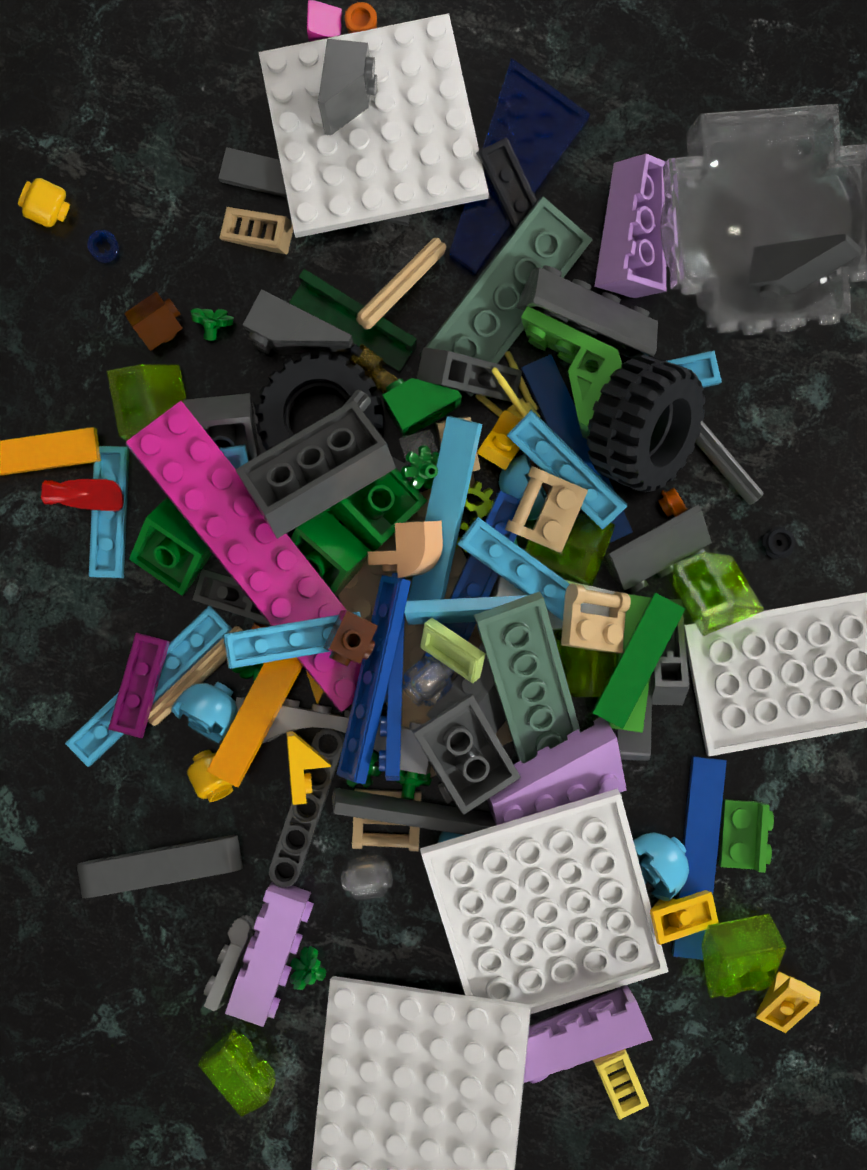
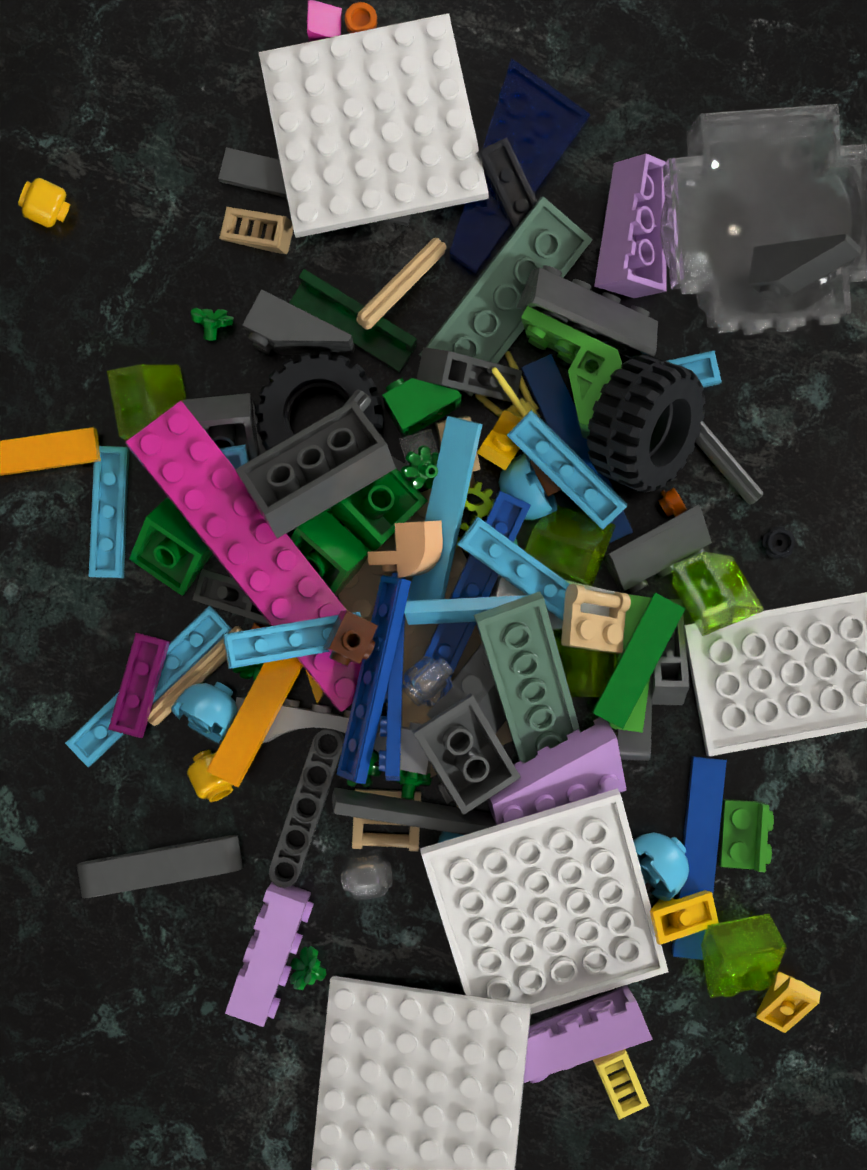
(84, 494): red piece -> none
(98, 236): clear blue bush -> none
(154, 320): reddish brown brick -> none
(230, 961): light grey hinge -> none
(238, 1073): clear neon green slope -> none
(302, 757): yellow slope -> none
(345, 83): dark grey slope -> none
(372, 365): clear yellow piece -> none
(452, 650): yellowish green tile -> none
(556, 514): tan plate -> none

